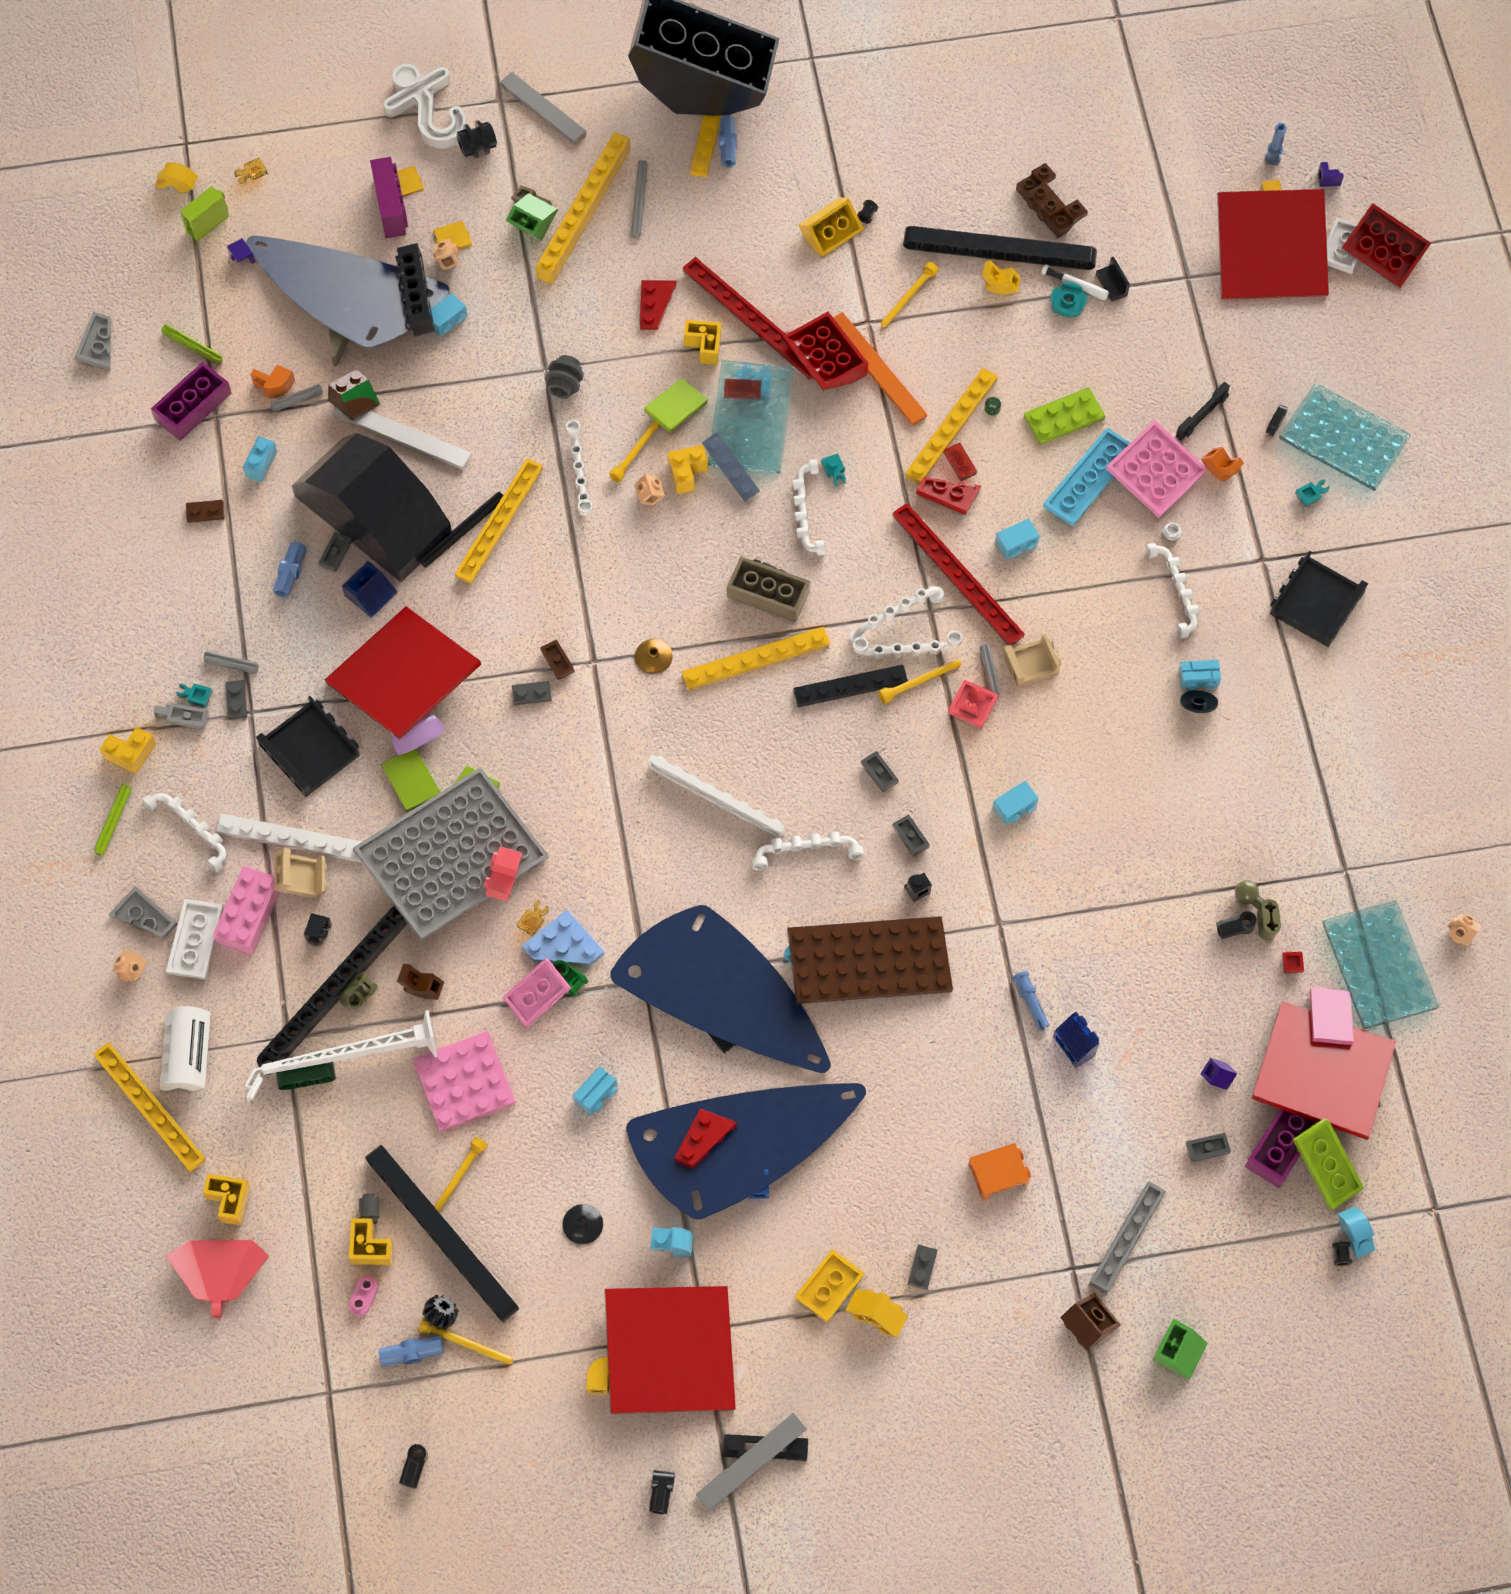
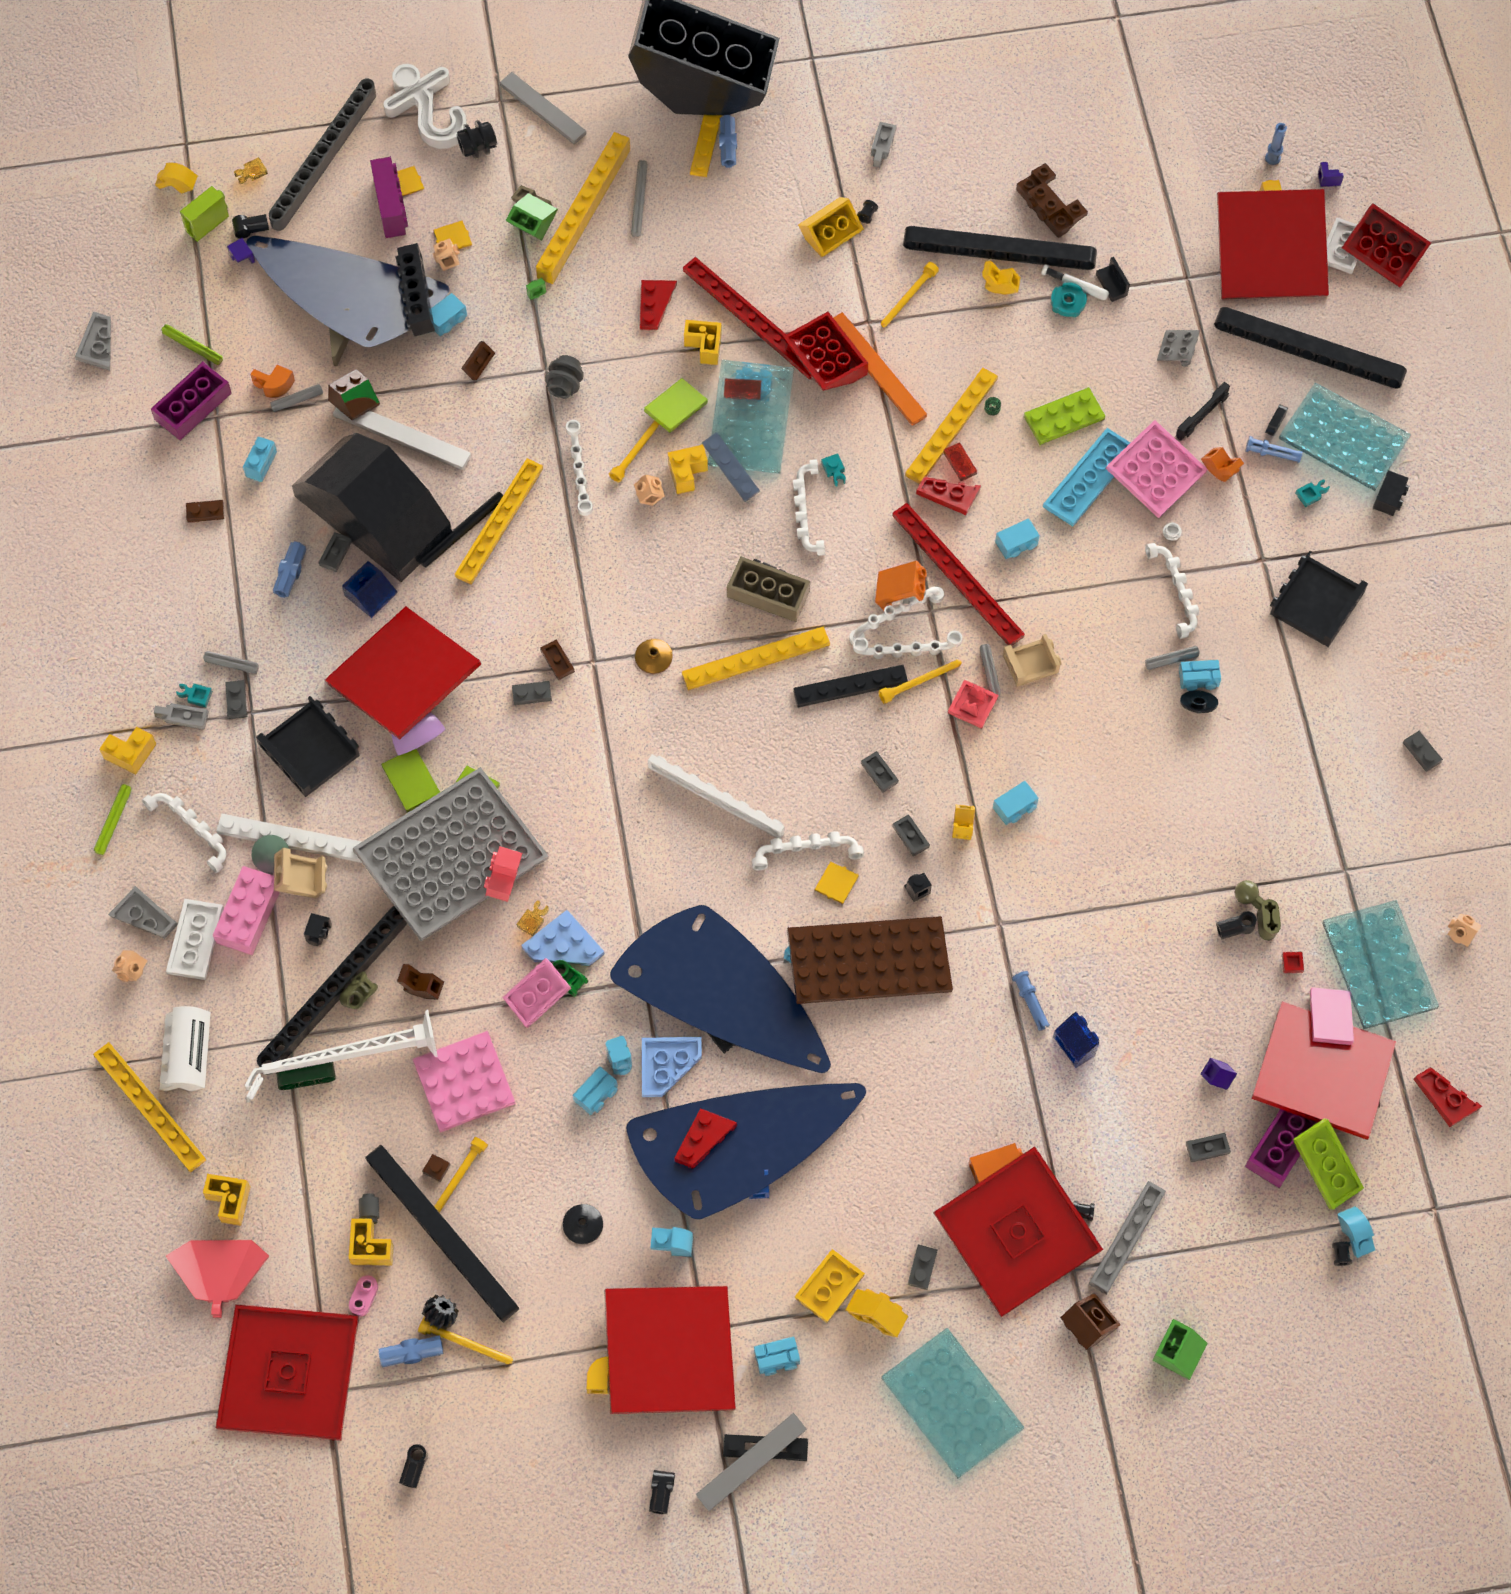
(244, 225): none -> black piece
(264, 851): none -> sand green dish
(287, 1372): none -> red tile
(322, 154): none -> dark grey beam
(436, 1167): none -> reddish brown plate
(478, 360): none -> reddish brown plate
(536, 288): none -> bright green plate
(619, 1055): none -> medium azure brick
(666, 1062): none -> light blue plate
(777, 1356): none -> medium azure brick
(836, 882): none -> yellow piece
(882, 142): none -> light grey hinge
(900, 583): none -> orange panel
(952, 1403): none -> clear light blue plate
(963, 822): none -> yellow brick
(1018, 1231): none -> red tile
(1085, 1210): none -> black bush
(1172, 657): none -> light grey axle
(1178, 346): none -> light grey hinge
(1264, 447): none -> medium blue pin
(1310, 347): none -> black beam
(1390, 493): none -> black brick
(1422, 751): none -> dark grey plate
(1446, 1099): none -> red wing

